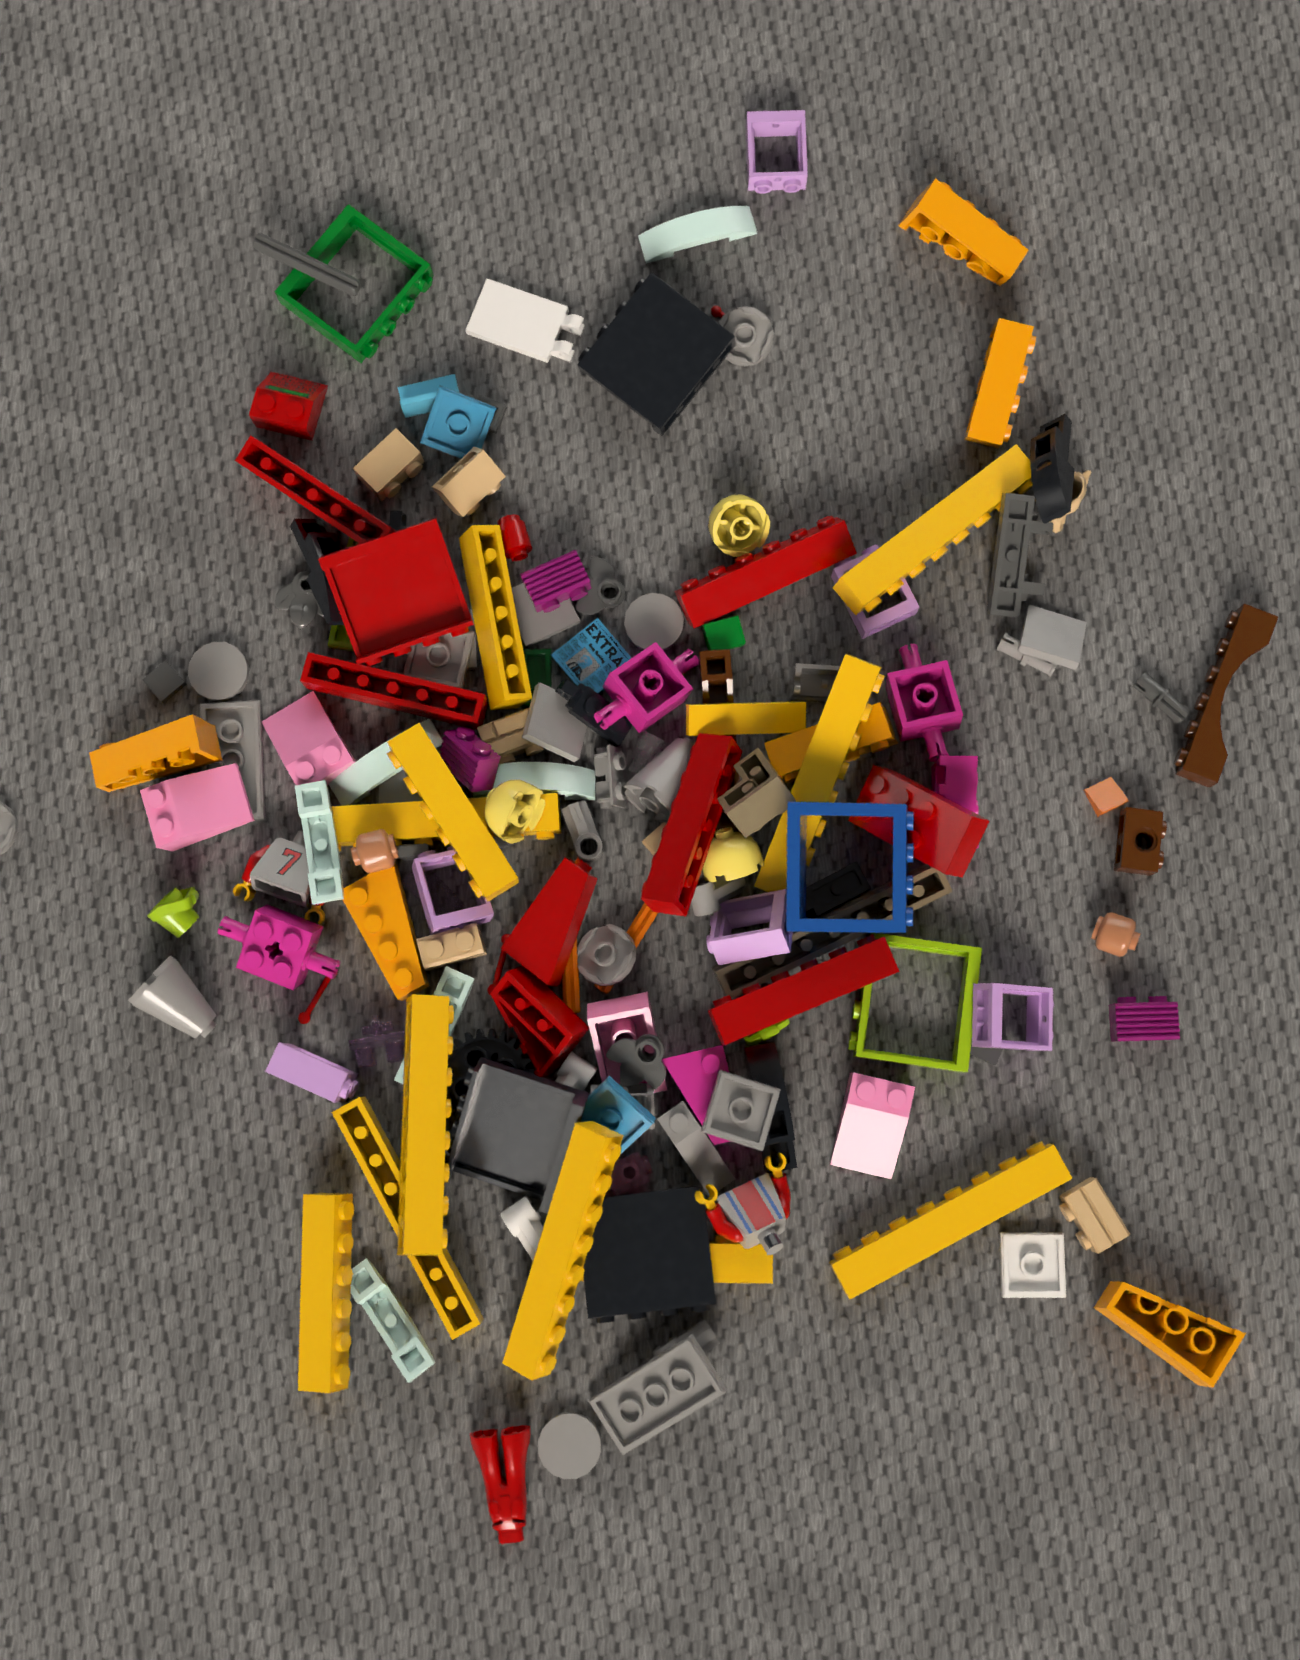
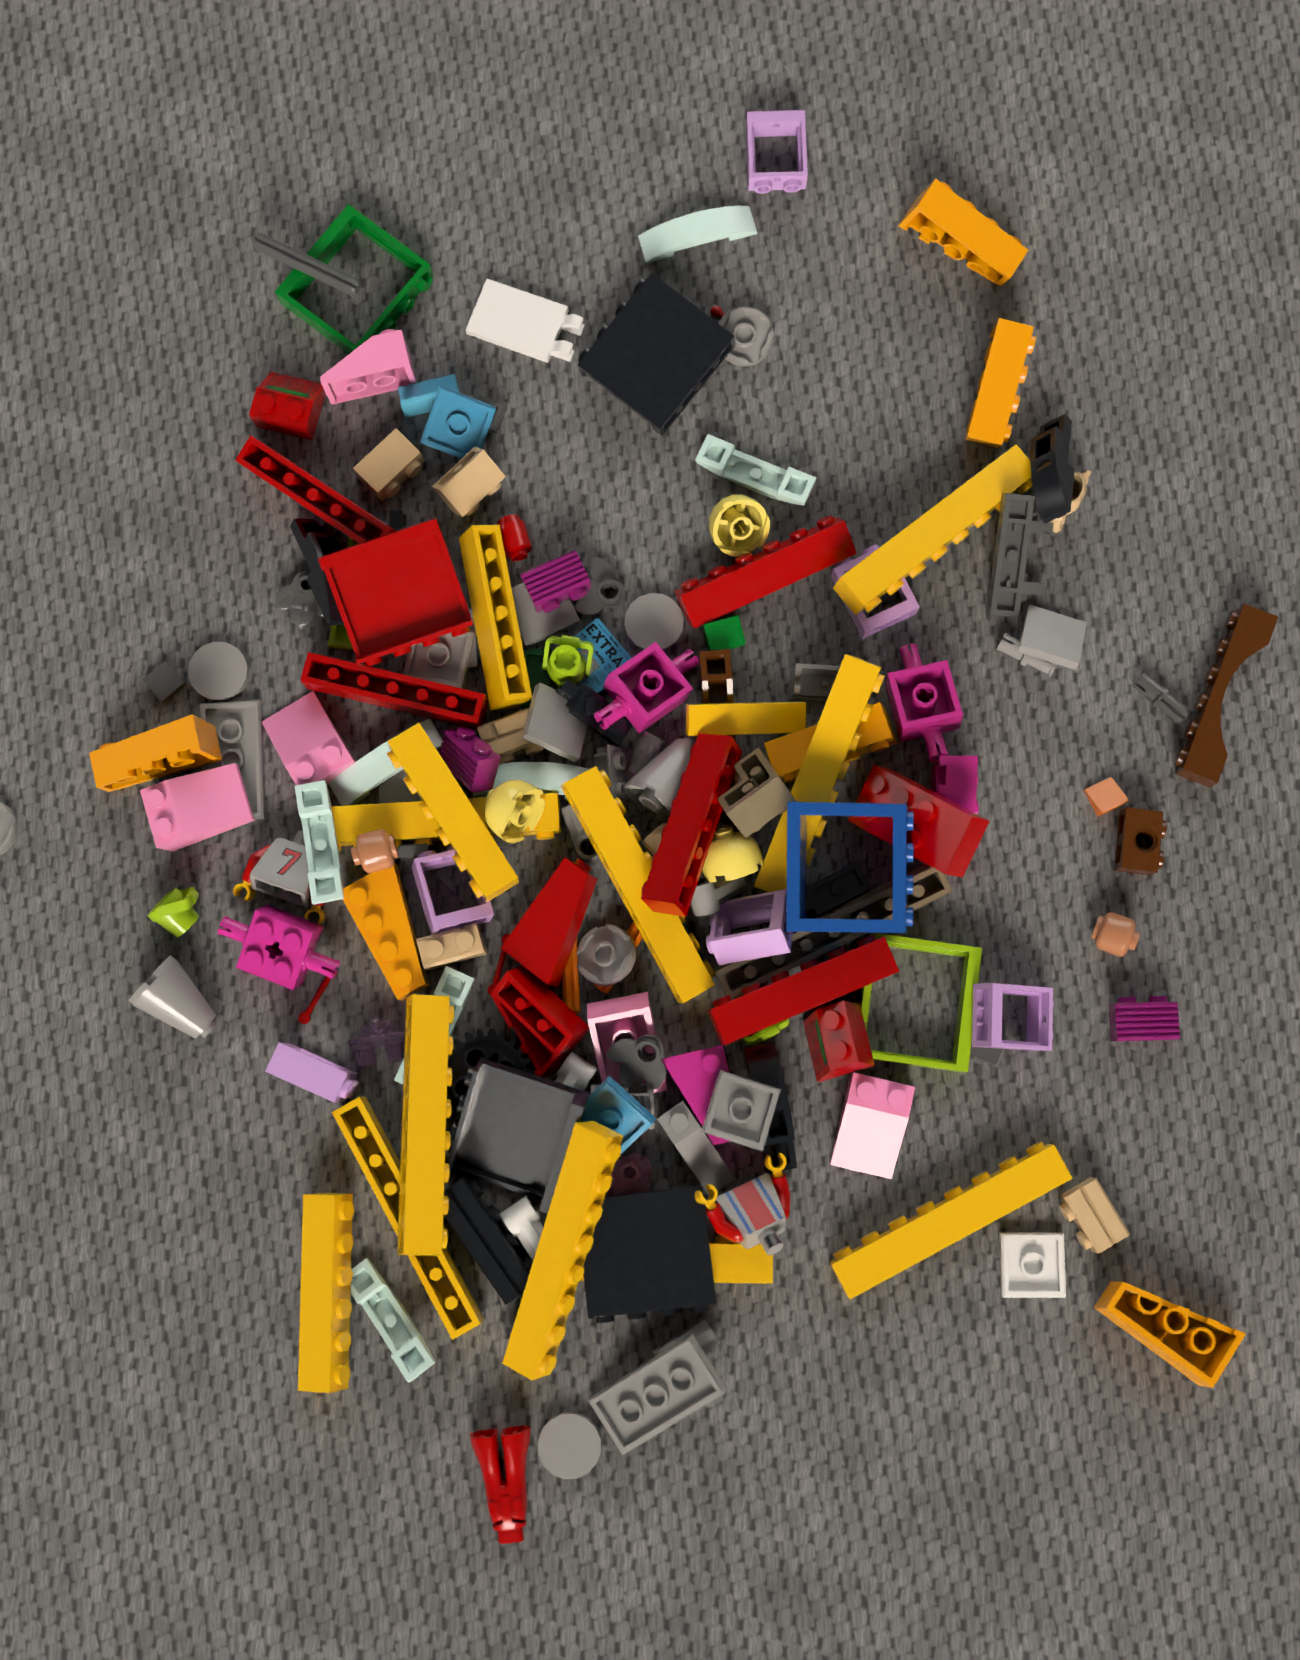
(371, 369): none -> bright pink slope
(486, 1239): none -> black brick
(566, 660): none -> lime piece
(628, 870): none -> yellow brick
(755, 474): none -> light aqua slope
(838, 1040): none -> red slope

